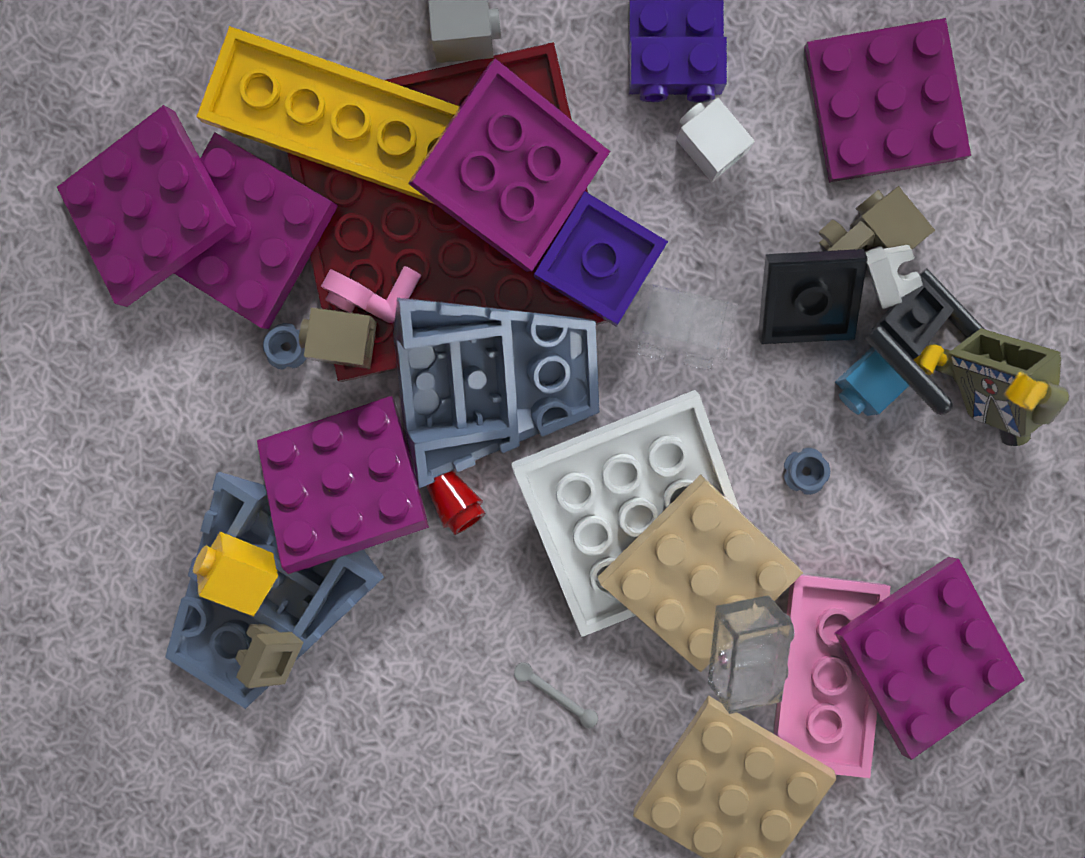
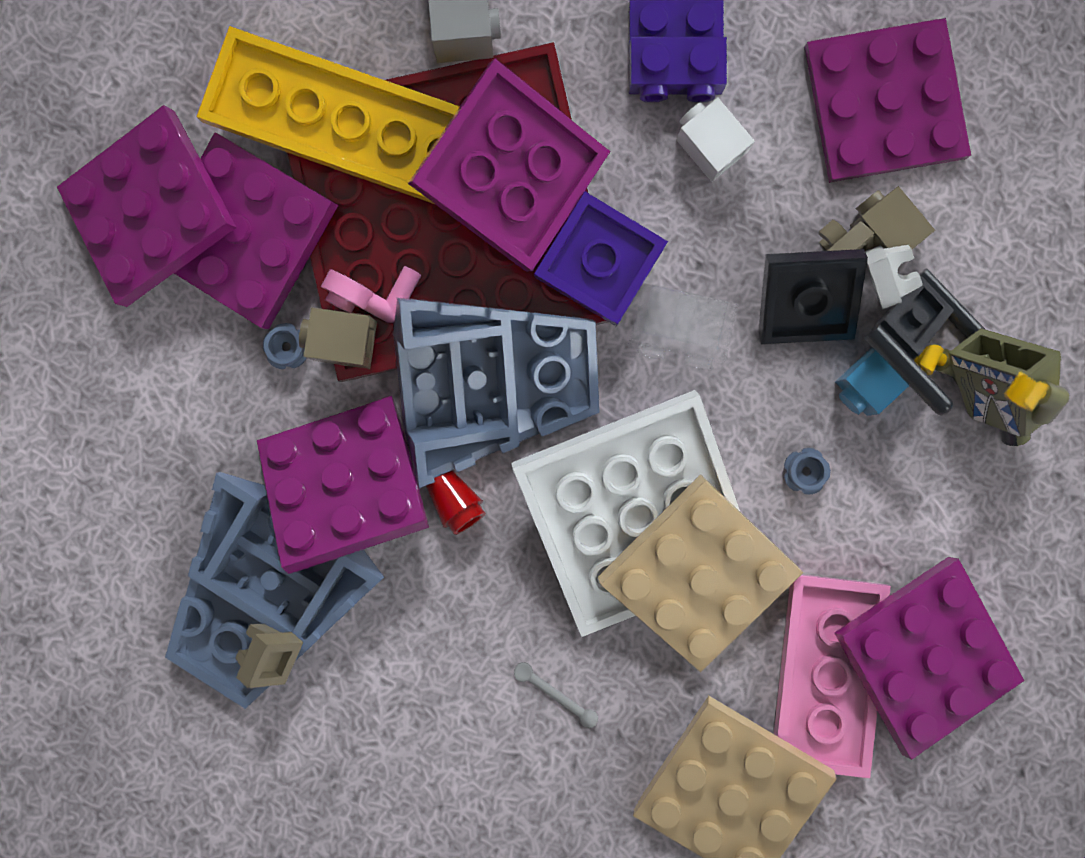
(235, 573): yellow brick -> none
(750, 653): clear brick -> none

